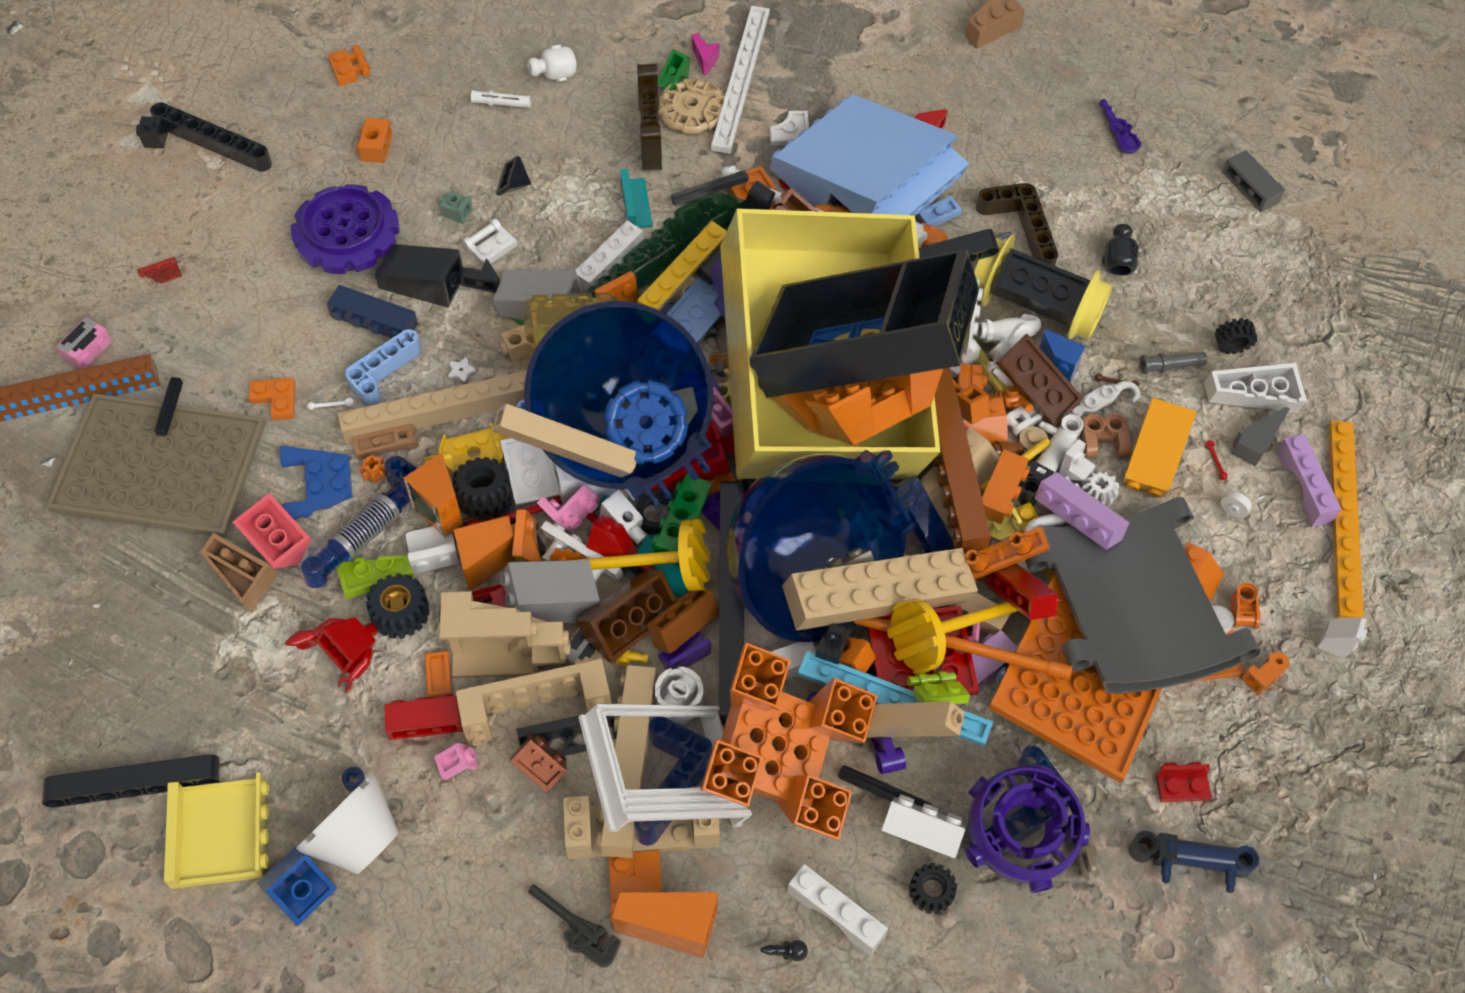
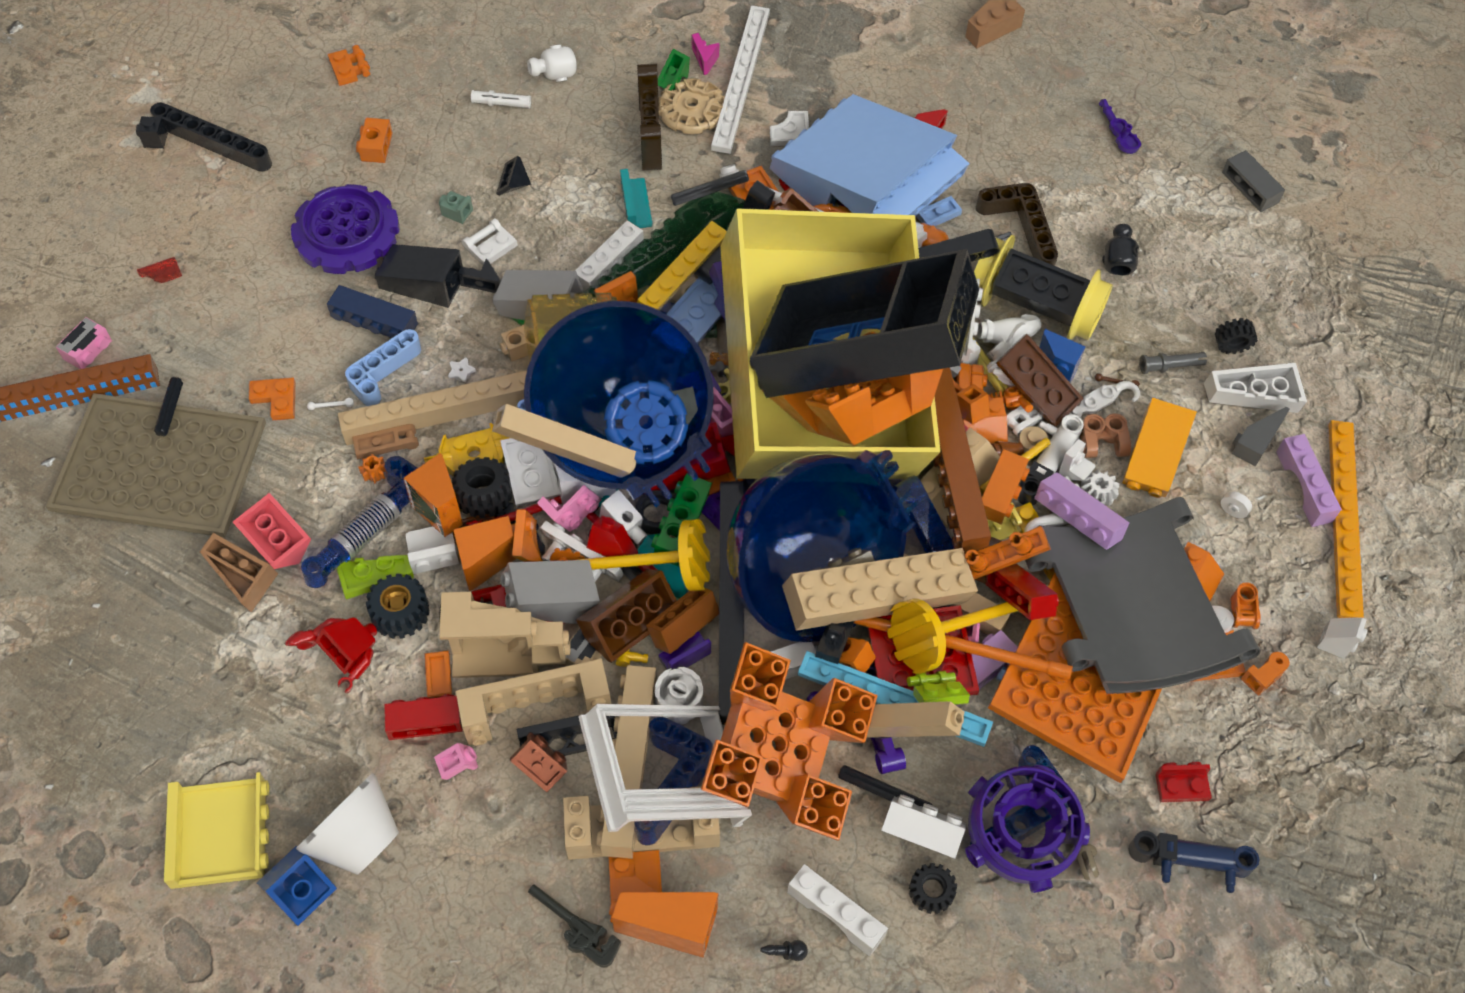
(129, 780): black beam -> none
(326, 479): blue wing -> none
(355, 771): clear blue bush -> none
(1210, 446): red hinge -> none

